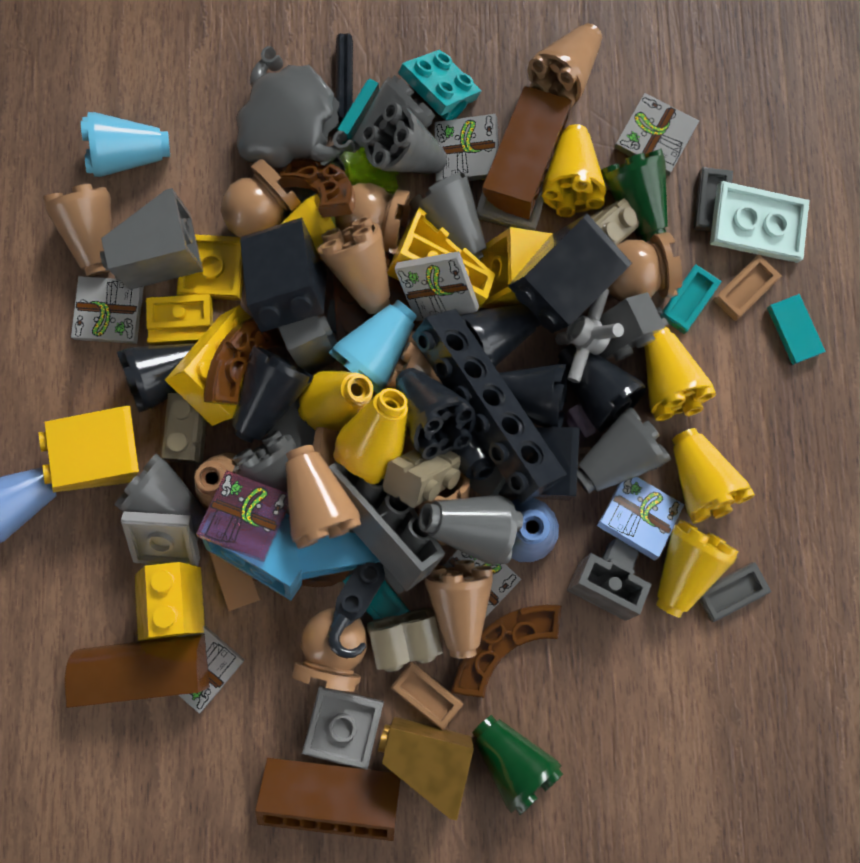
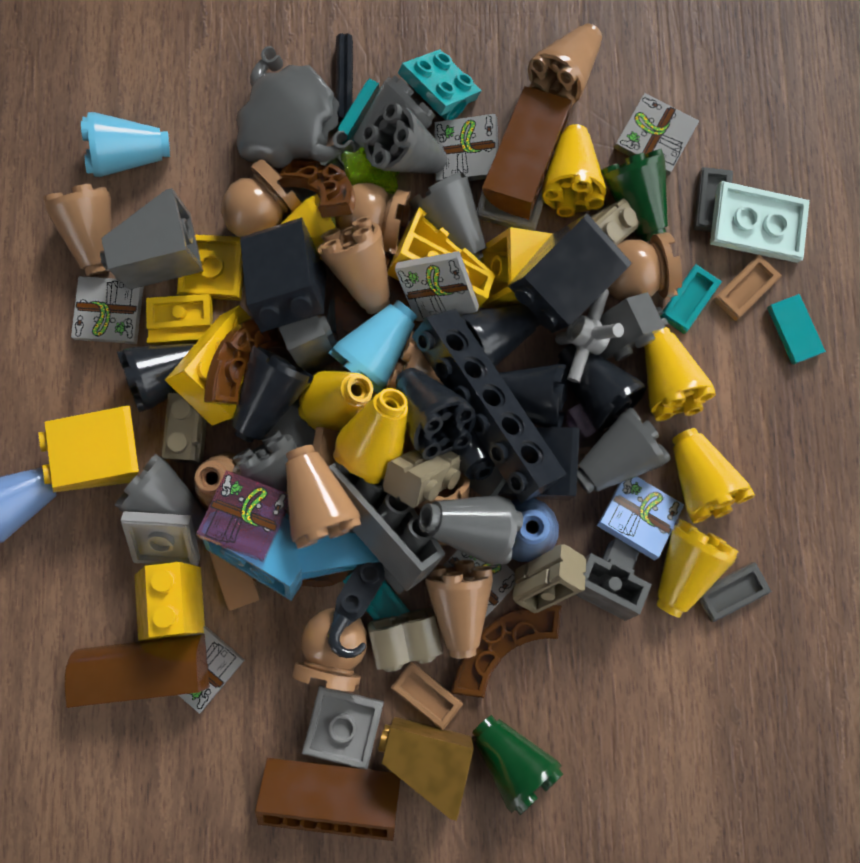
(549, 578): none -> dark tan brick

